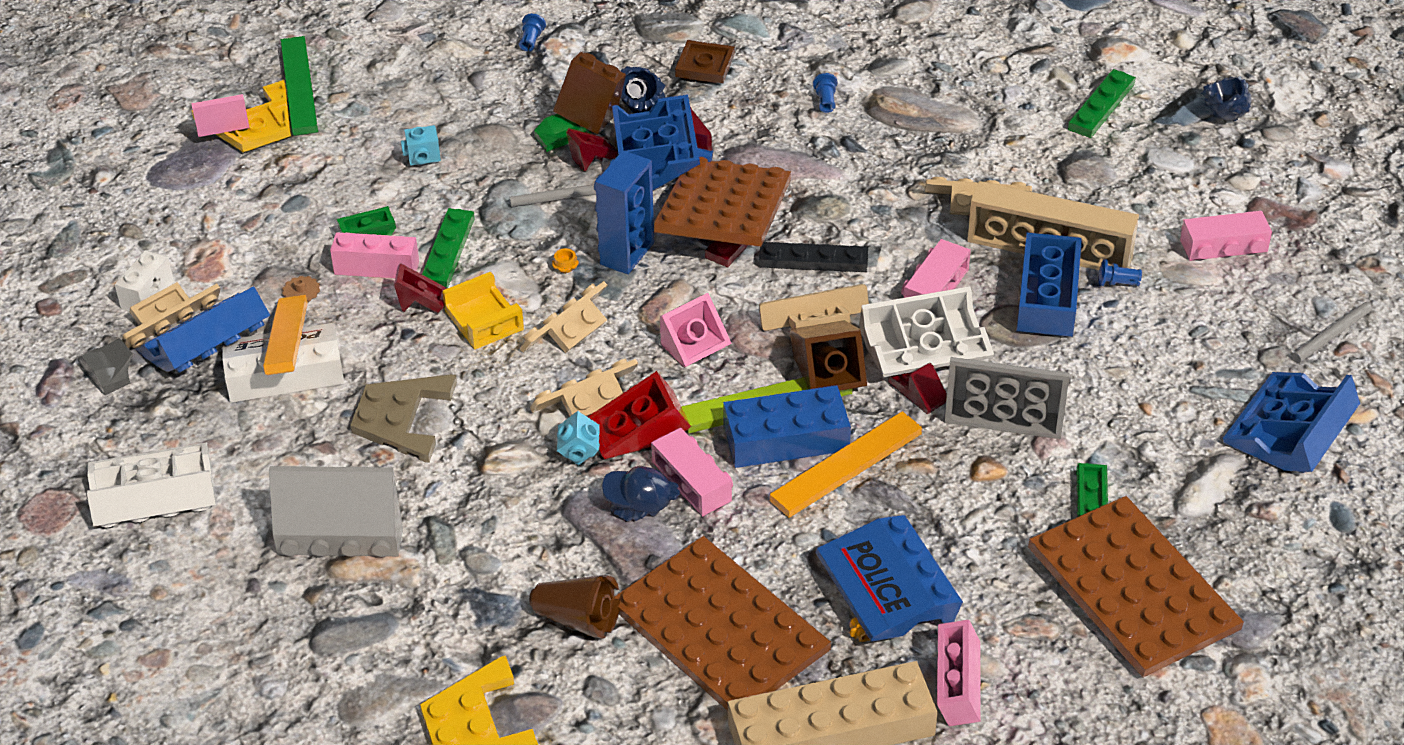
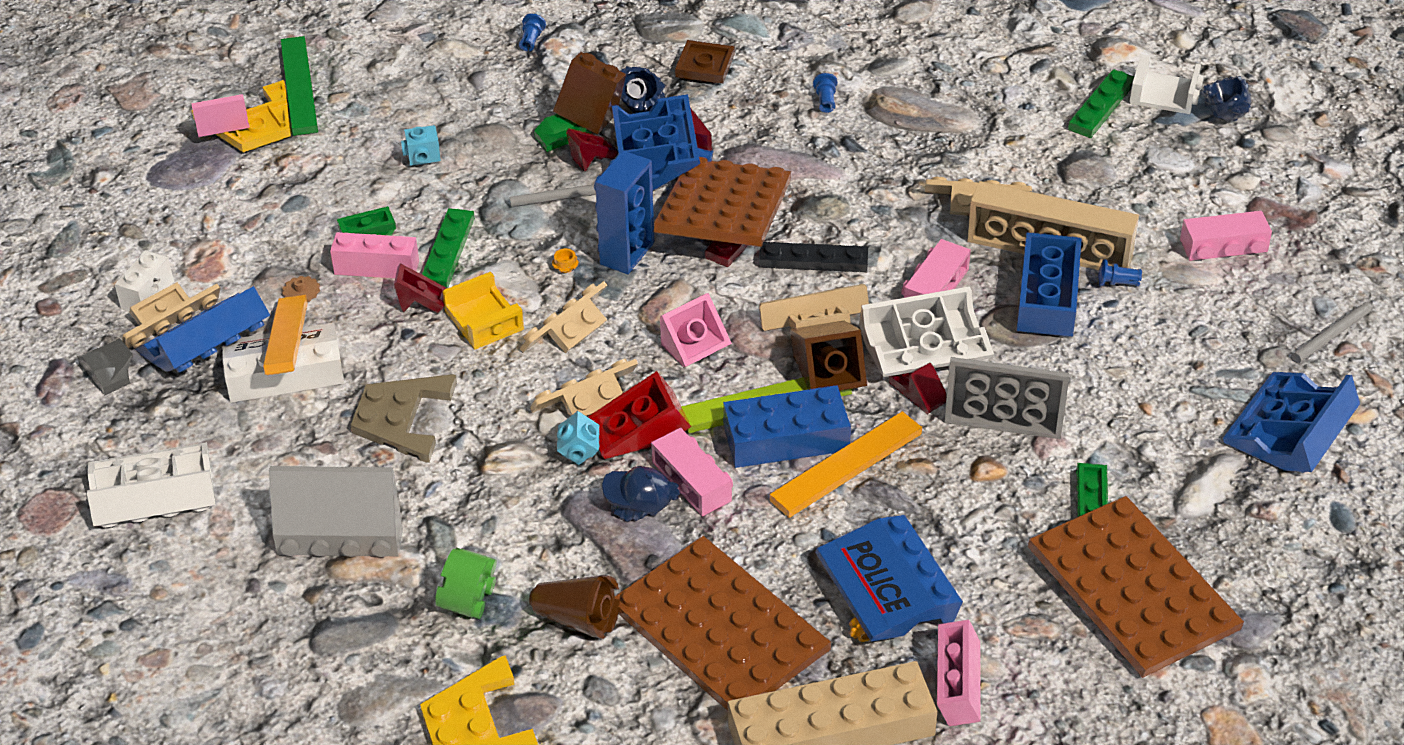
(466, 582): none -> bright green brick
(1163, 90): none -> white panel

